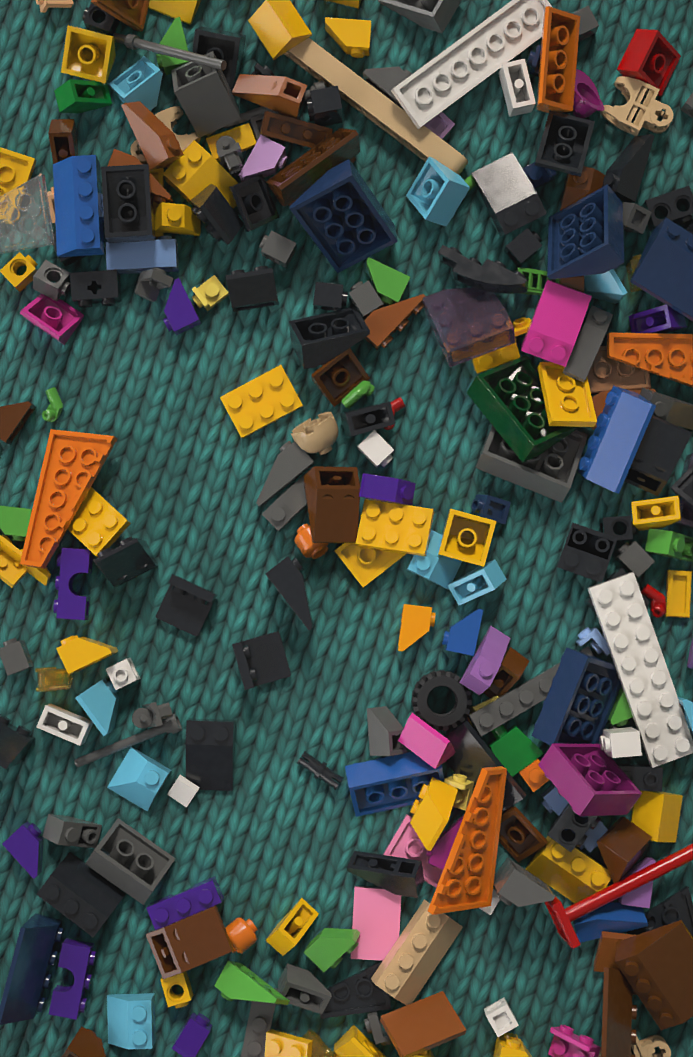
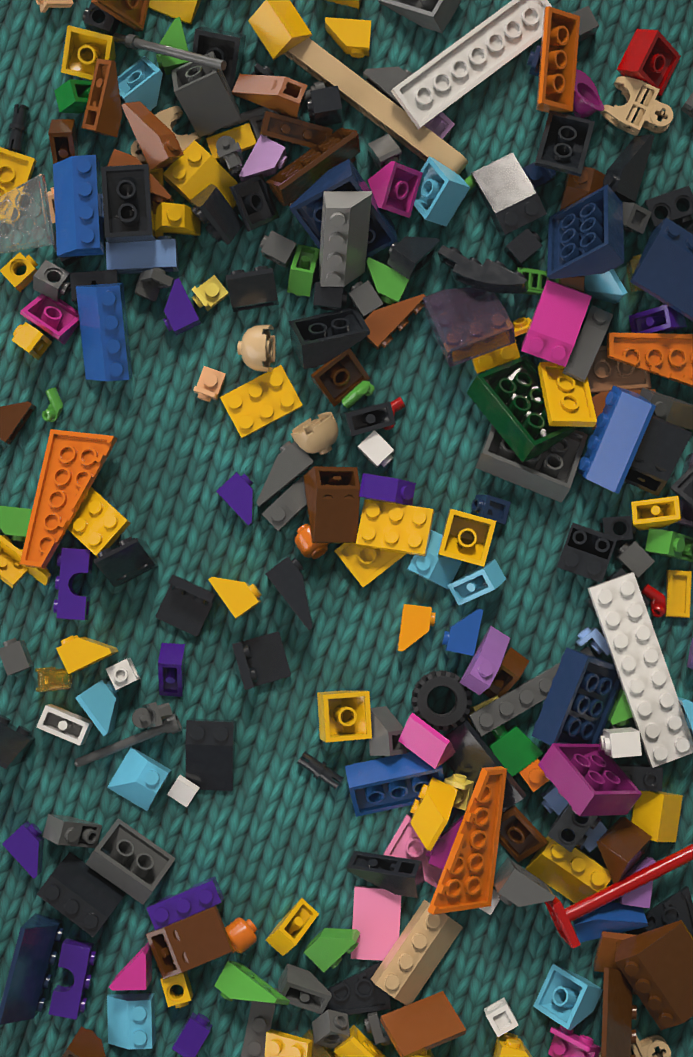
(18, 128): none -> black pin
(31, 340): none -> yellow slope
(104, 104): none -> dark orange slope
(104, 332): none -> blue slope
(136, 973): none -> dark pink slope
(171, 669): none -> dark purple slope
(209, 384): none -> light nougat bracket
(237, 595): none -> yellow slope
(239, 496): none -> dark purple slope
(258, 348): none -> tan cylinder
(303, 270): none -> bright green slope
(331, 1029): none -> dark grey brick
(343, 236): none -> light grey slope
(344, 715): none -> yellow slope
(384, 151): none -> dark grey slope
(395, 188): none -> dark pink slope
(411, 254): none -> black slope
(516, 87): white brick -> none
(567, 997): none -> medium azure slope

